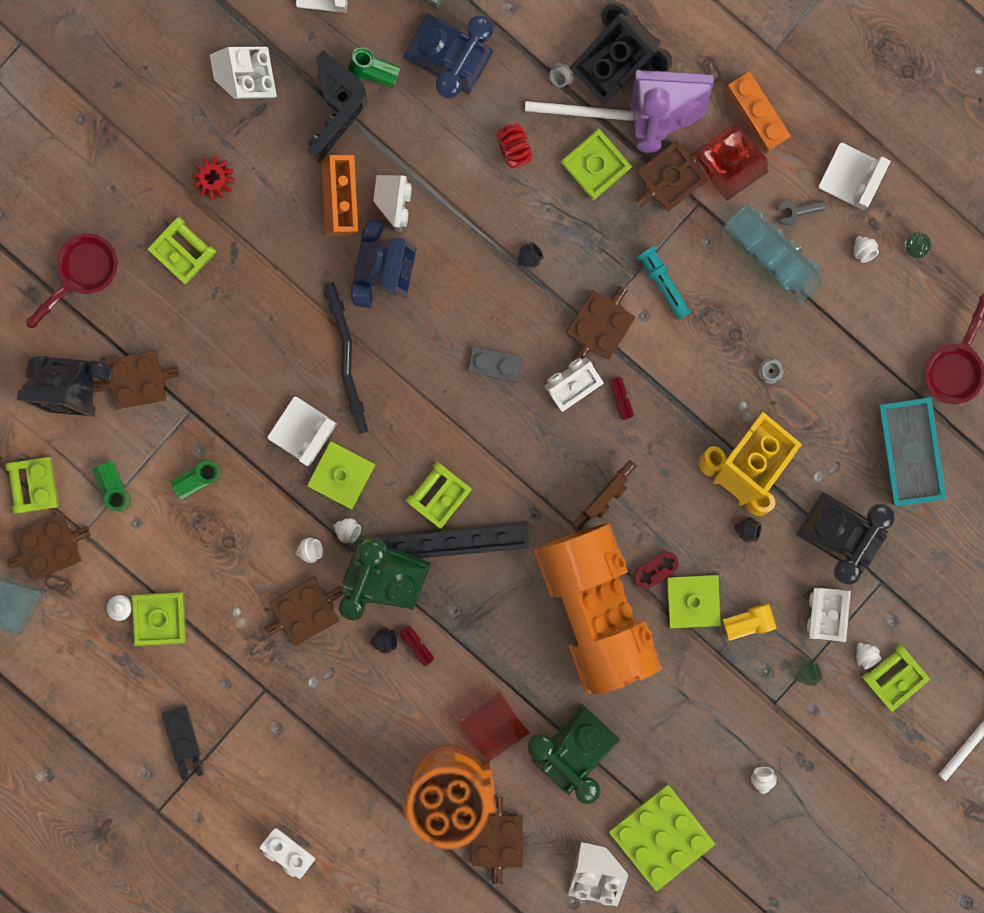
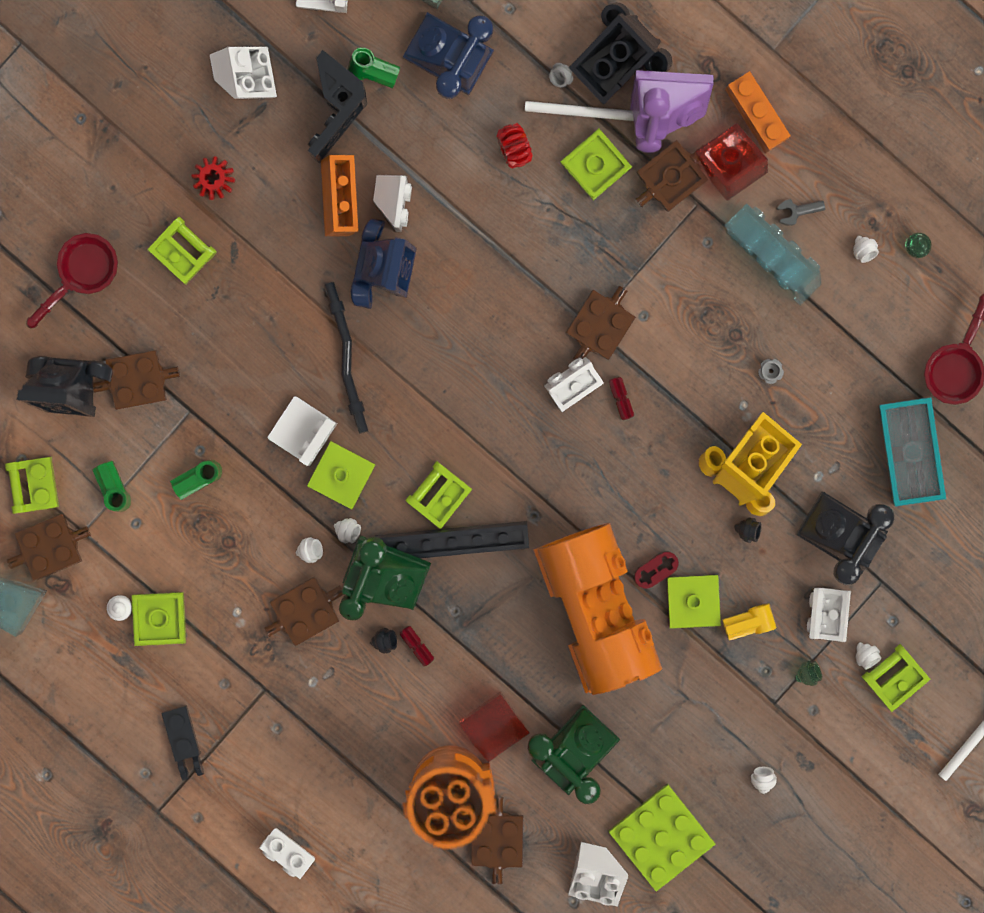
(495, 364): dark grey plate -> none
(529, 255): black plate -> none
(614, 488): reddish brown plate -> none
(680, 310): teal pin -> none
(853, 176): white bracket -> none

